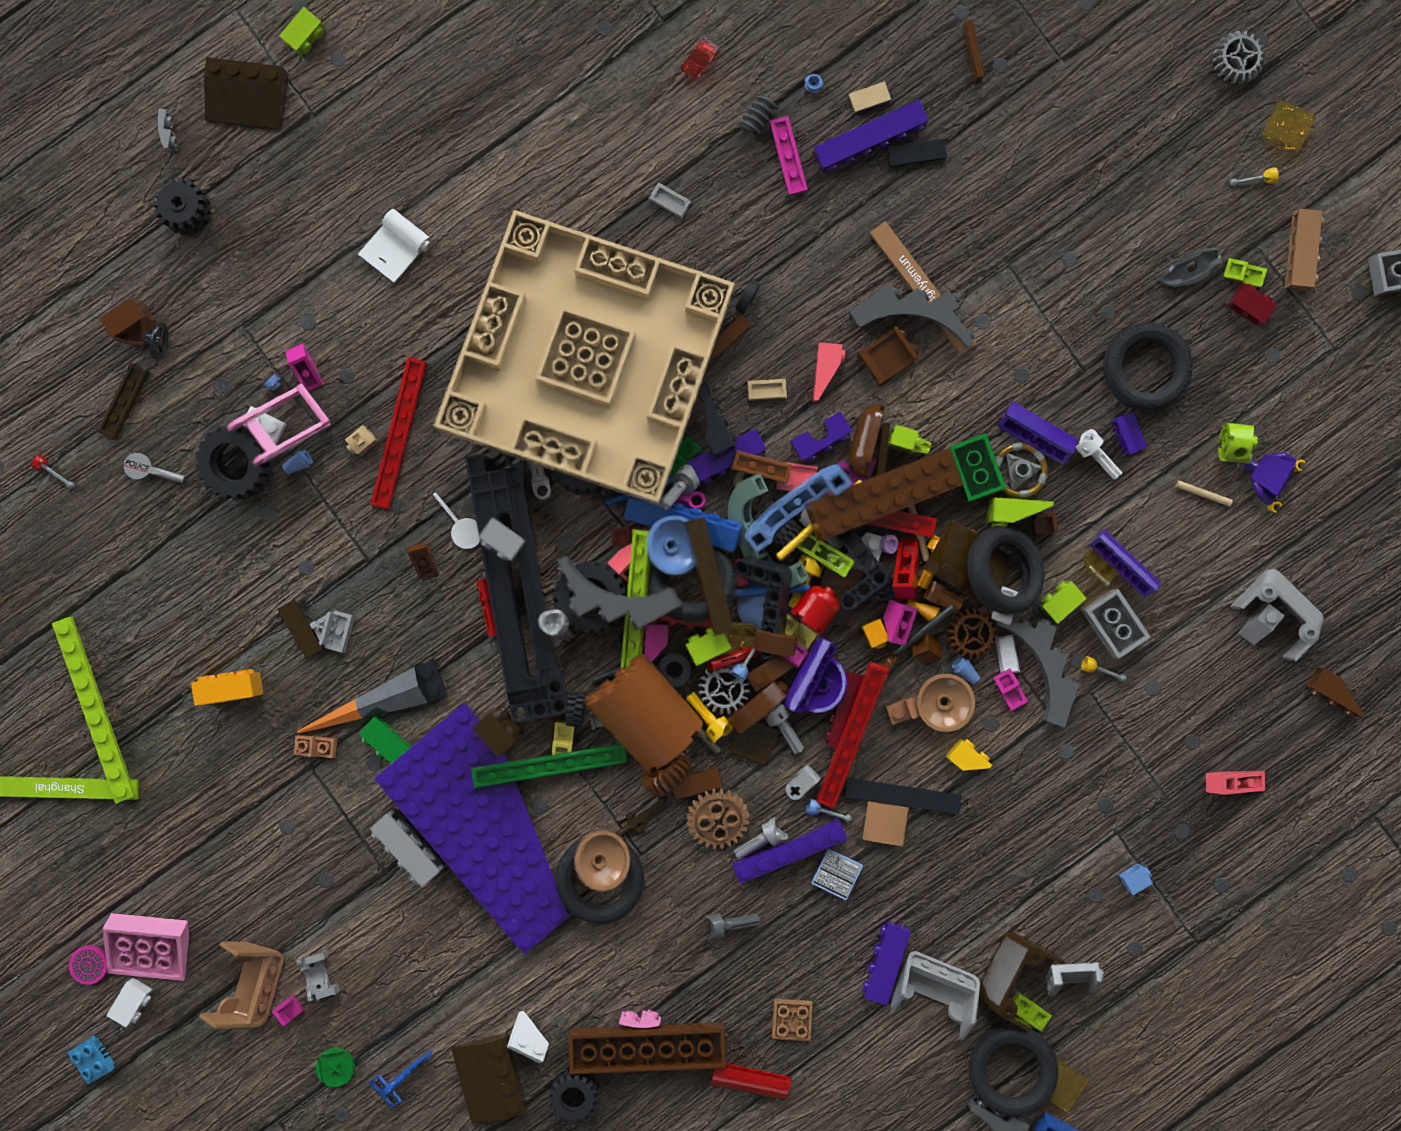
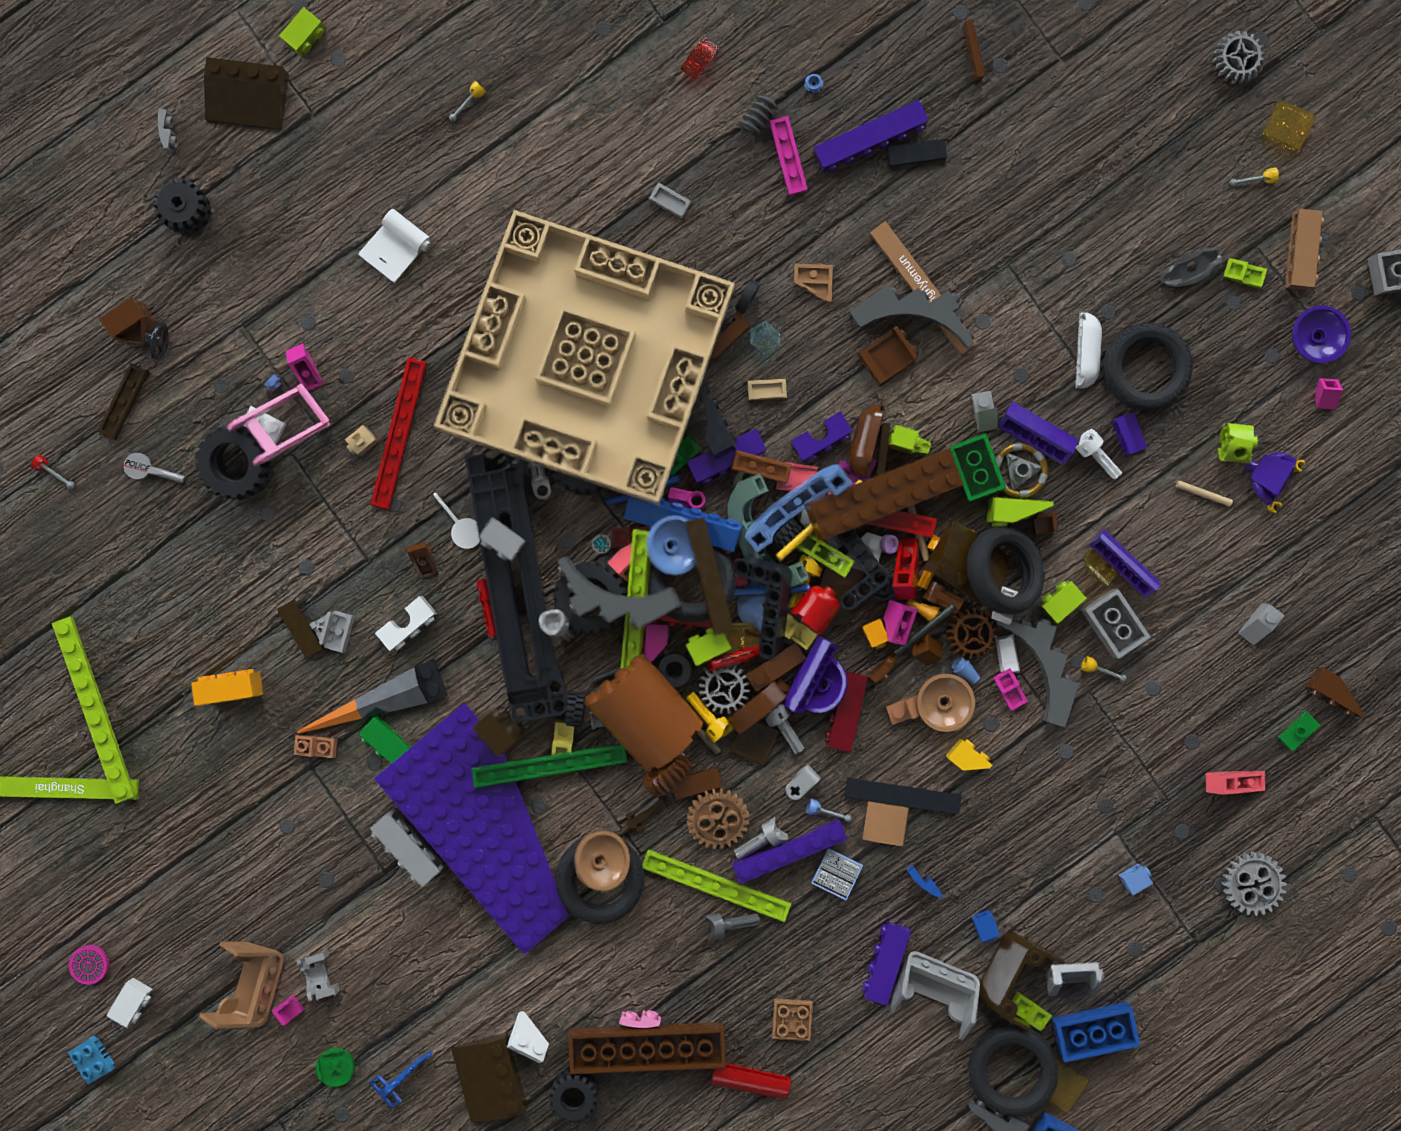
(146, 946): bright pink slope -> none
(298, 462): medium blue cone -> none
(420, 614): none -> white arch
(476, 91): none -> hinge
(601, 544): none -> tile
(684, 482): light grey piece -> none
(716, 885): none -> lime tile
(740, 671): medium blue hinge -> none
(765, 337): none -> clear light blue panel
(775, 643): reddish brown slope -> none
(800, 654): dark pink tile -> none
(815, 279): none -> medium nougat wing
(828, 360): coral slope -> none
(852, 734): red tile -> none
(869, 97): tan tile -> none
(926, 884): none -> blue slope
(984, 411): none -> light grey slope
(985, 926): none -> blue brick
(1088, 350): none -> white brick
(1095, 1031): none -> blue brick
(1251, 304): dark red brick -> none
(1257, 900): none -> light grey gear
(1274, 585): light grey windscreen -> none
(1298, 731): none -> green plate
(1328, 393): none -> dark pink brick
(1331, 328): none -> dark purple dish

